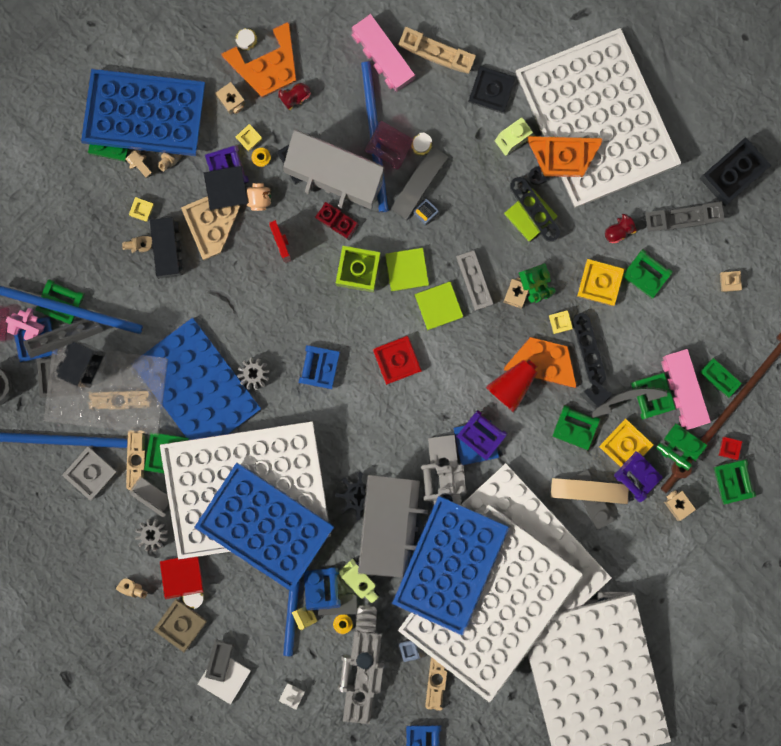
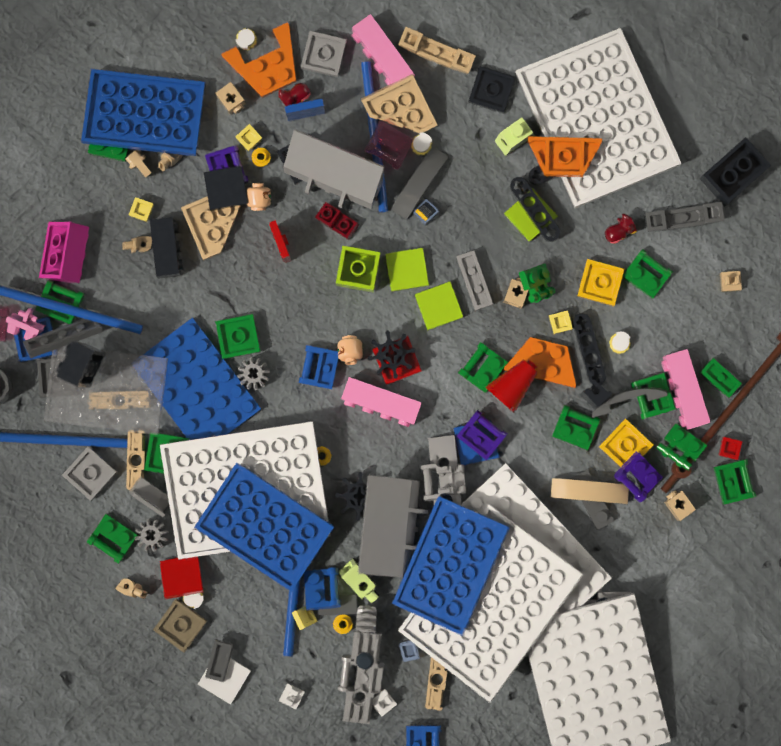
(64, 252): none -> dark pink slope
(116, 533): none -> green plate
(237, 336): none -> green plate
(305, 109): none -> blue tile
(323, 54): none -> light grey plate
(328, 455): none -> yellow plate
(350, 350): none -> light nougat head
(381, 356): none -> black gear
(381, 401): none -> bright pink brick
(383, 702): none -> white tile
(401, 105): none -> tan plate
(488, 371): none -> green plate
(620, 342): none -> white piece

